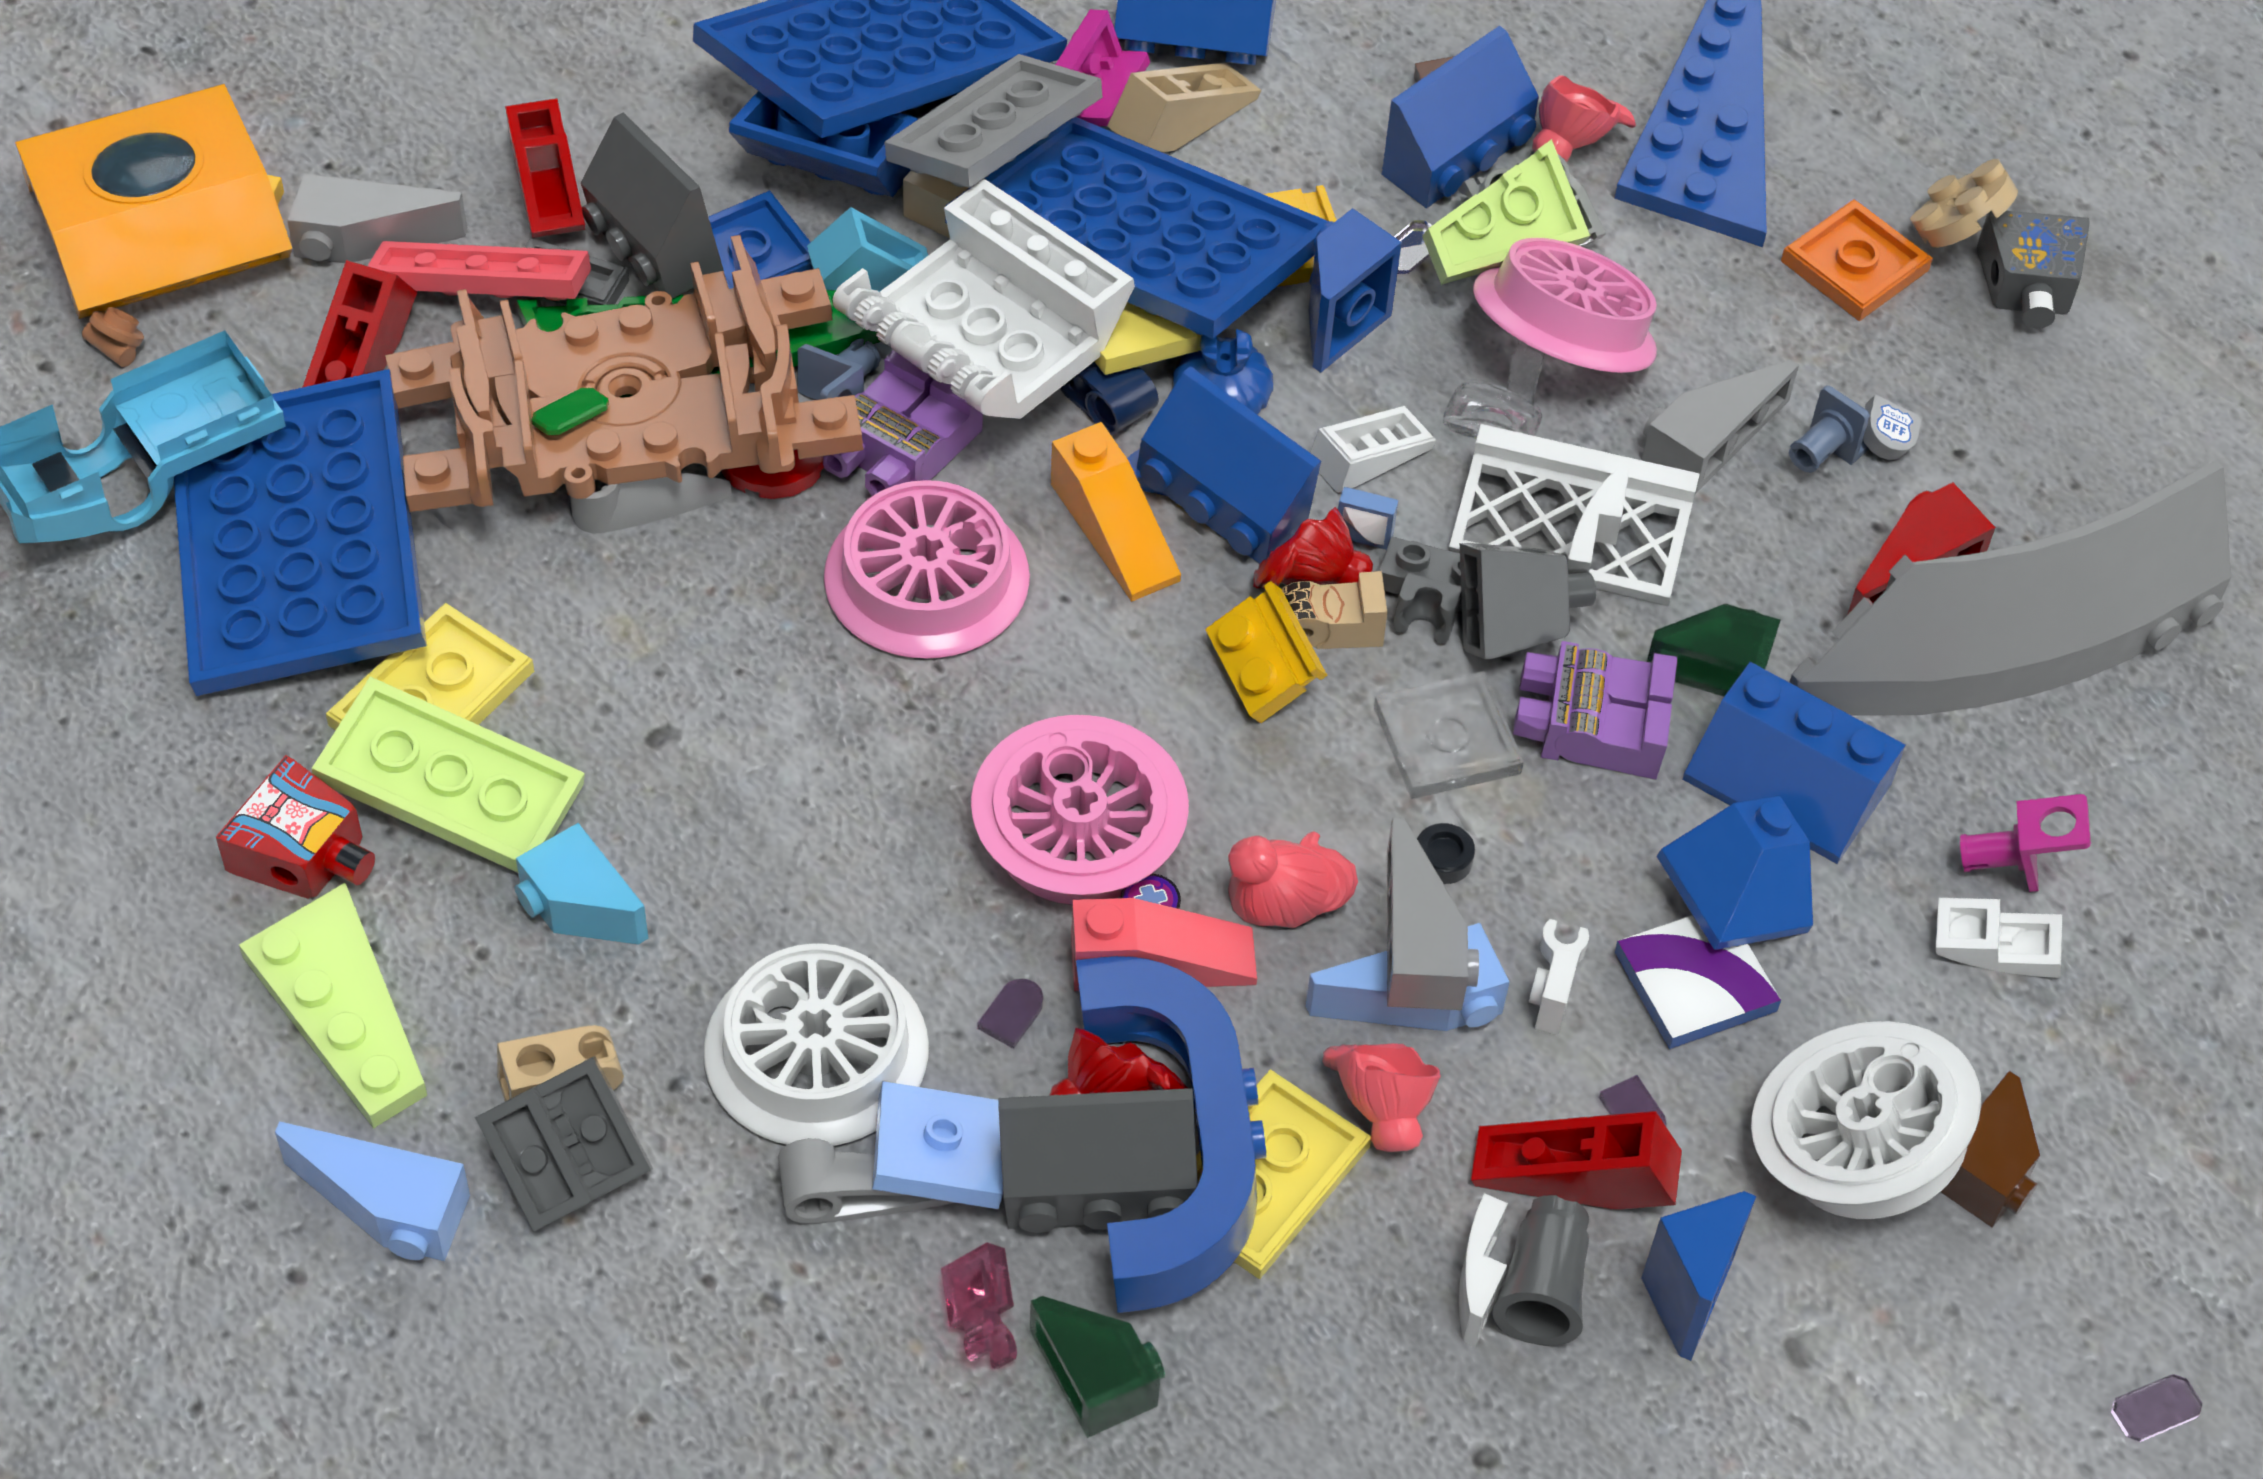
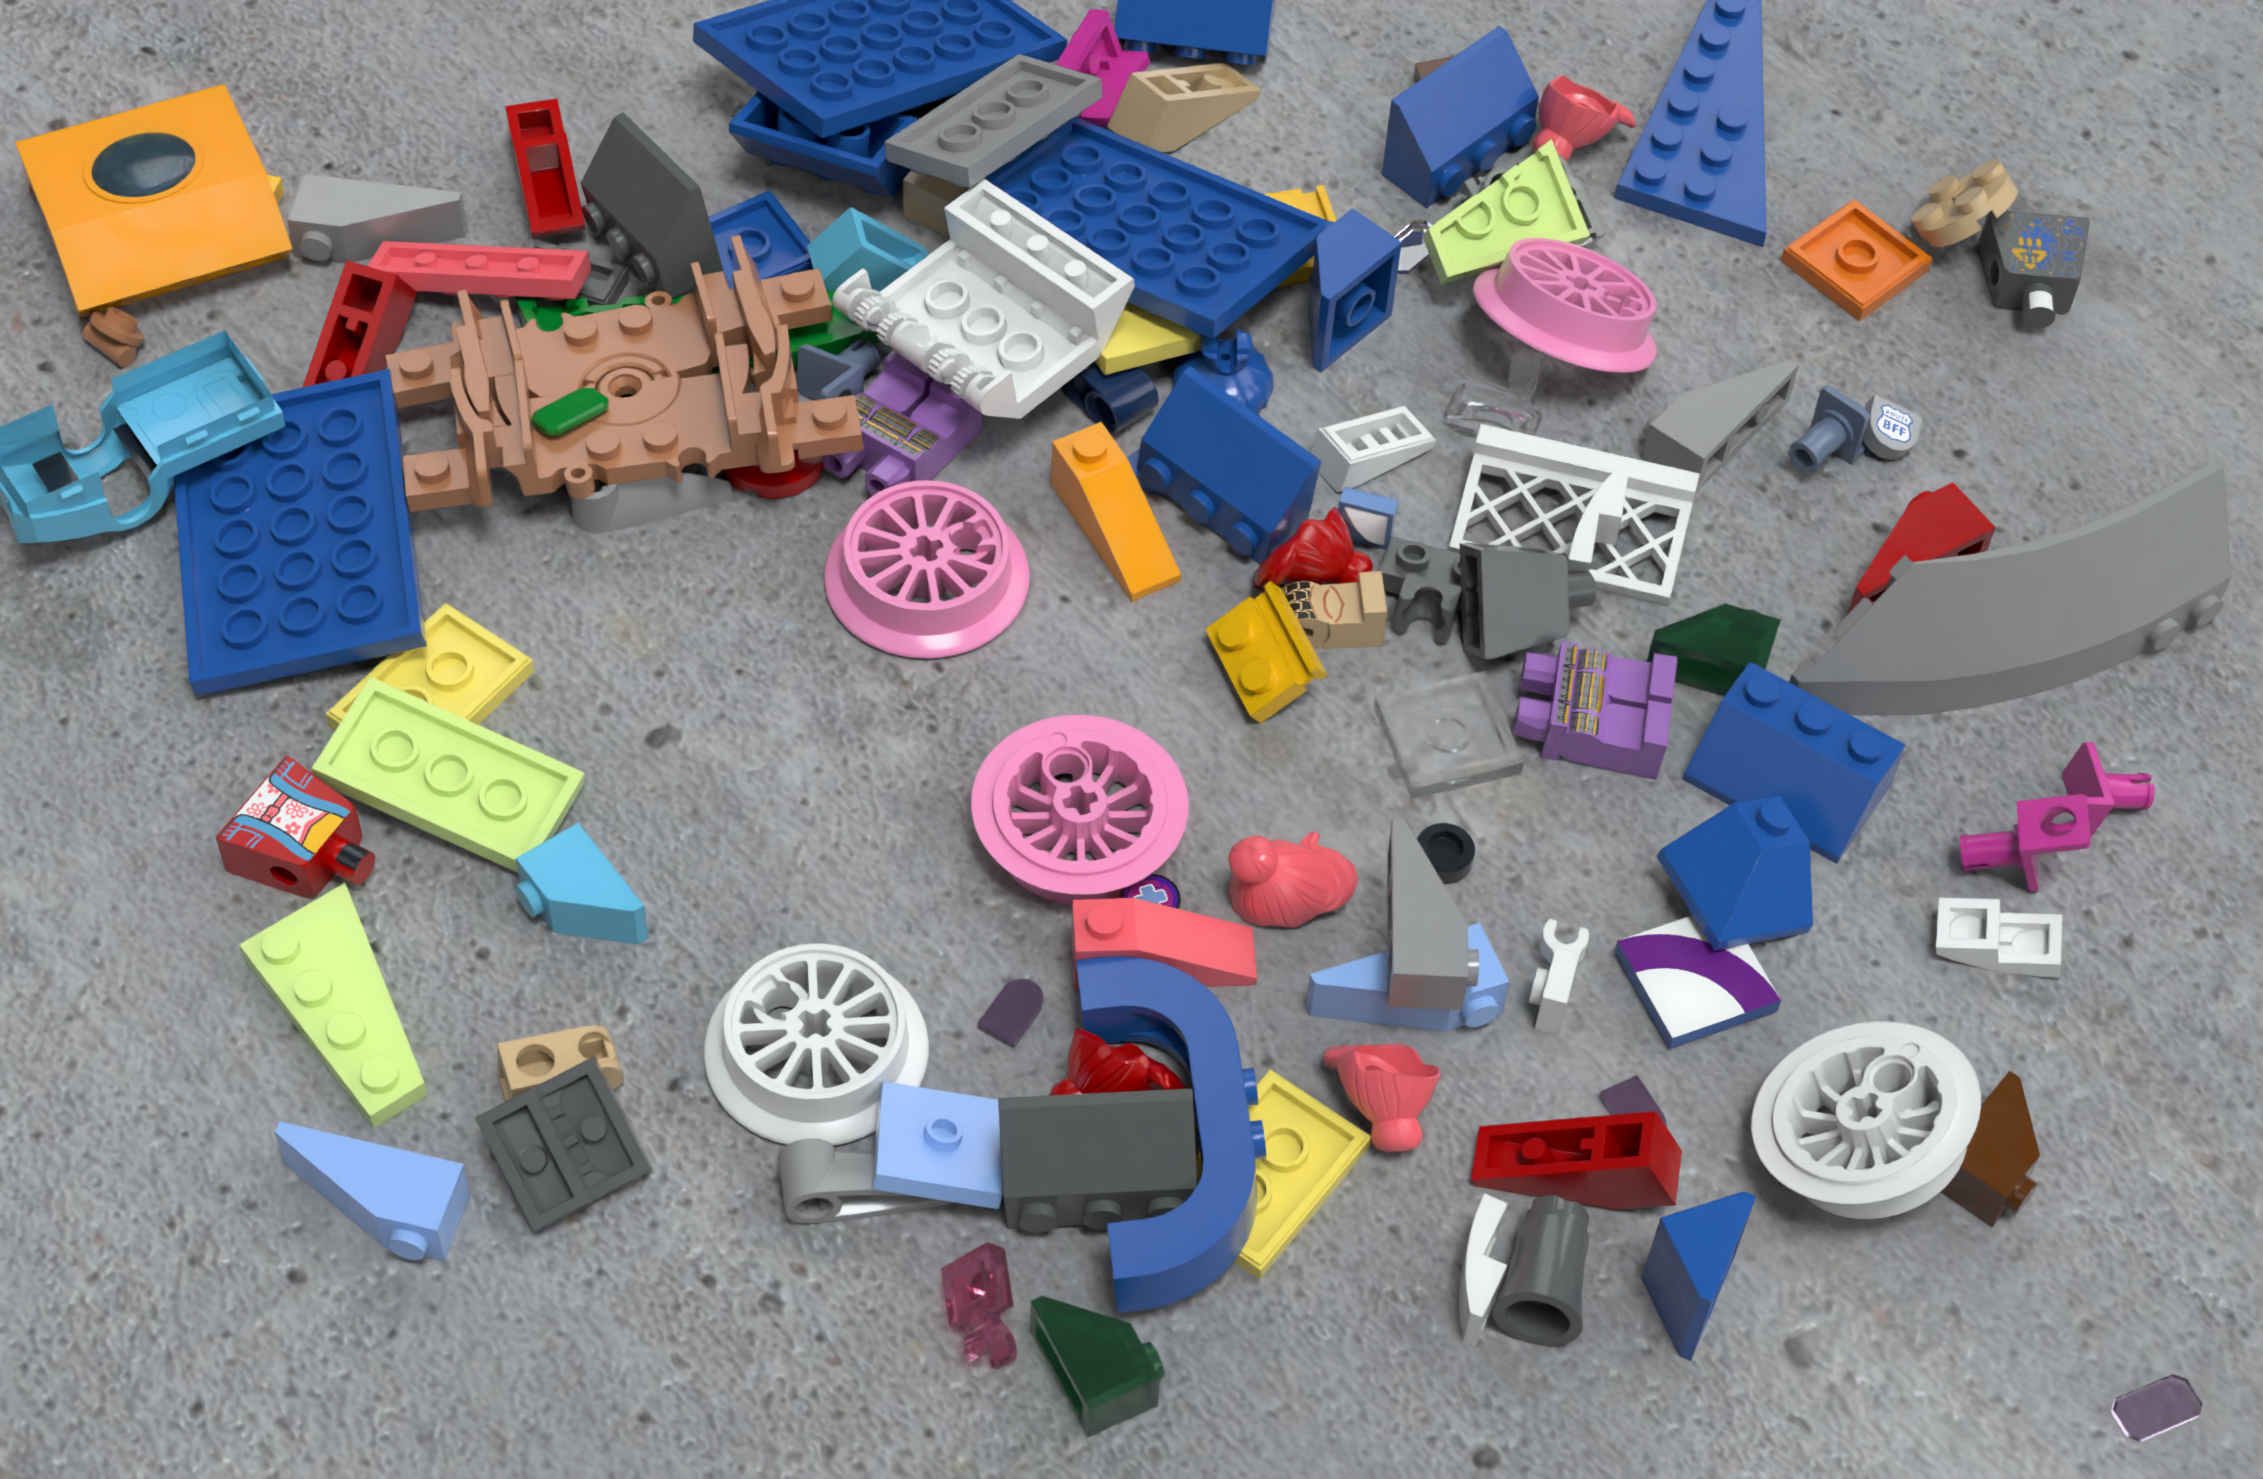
(2102, 789): none -> dark pink bracket

